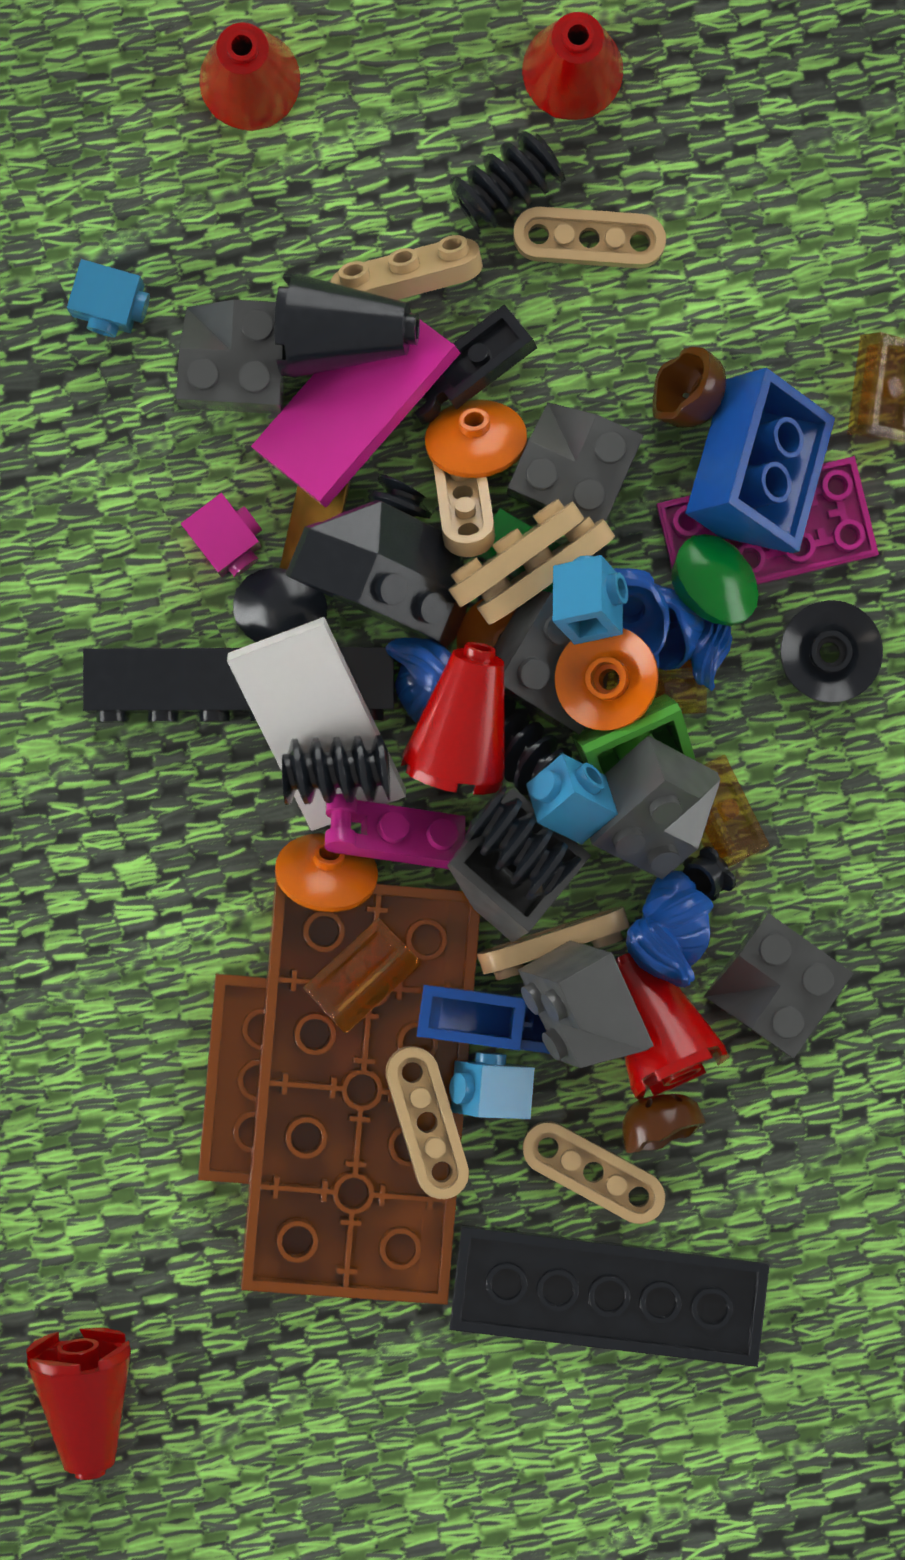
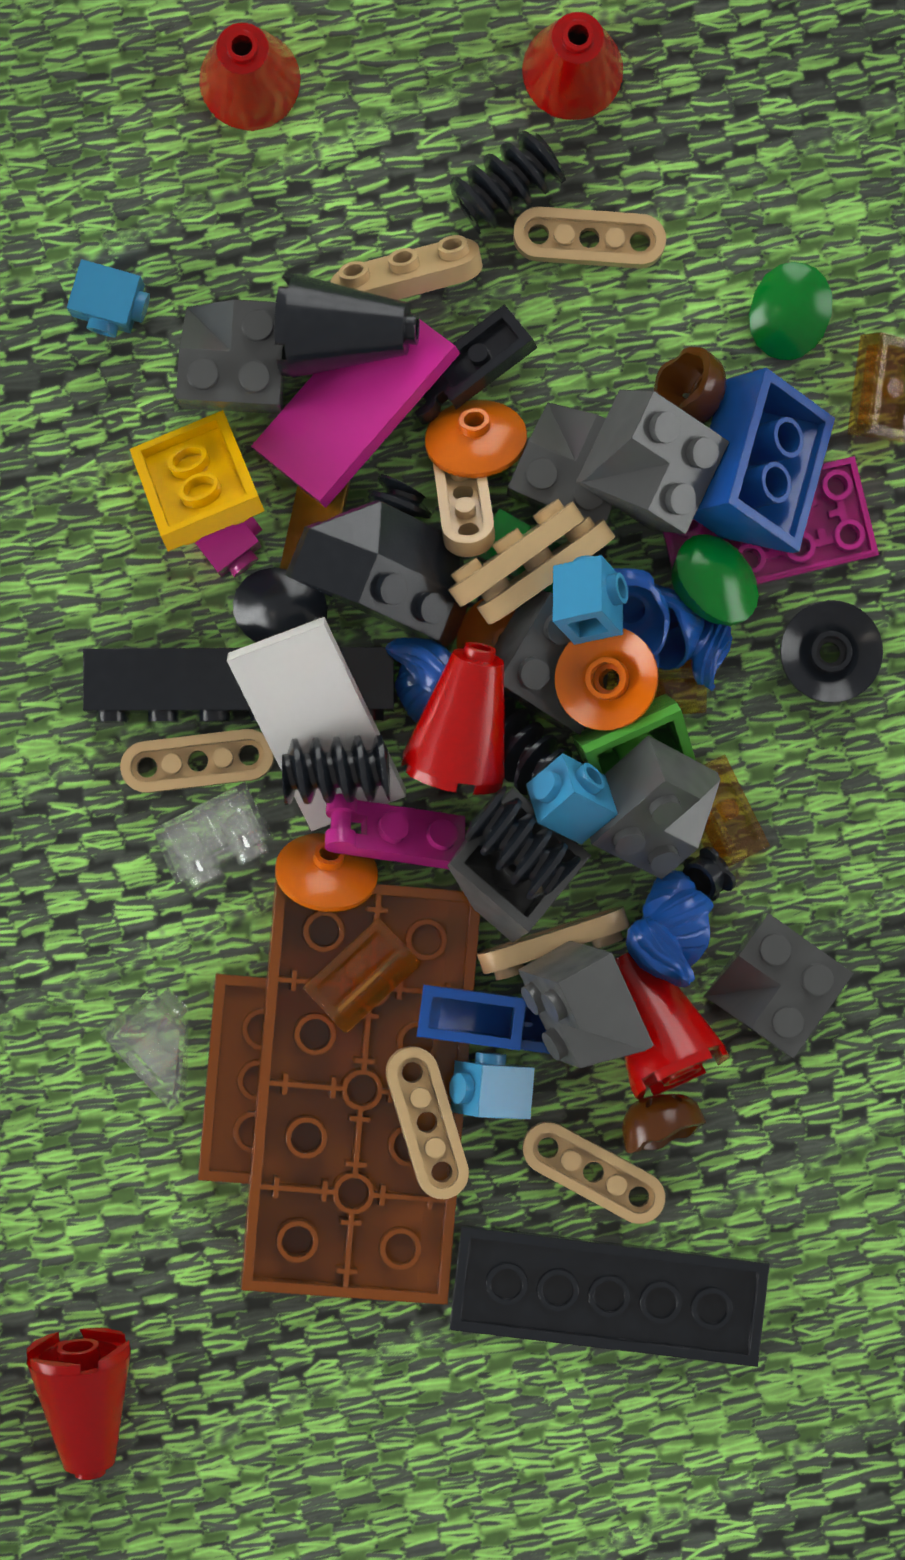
(155, 1043): none -> clear slope
(173, 761): none -> tan plate
(196, 481): none -> yellow plate
(213, 835): none -> clear slope
(652, 461): none -> dark grey slope
(790, 310): none -> green hat

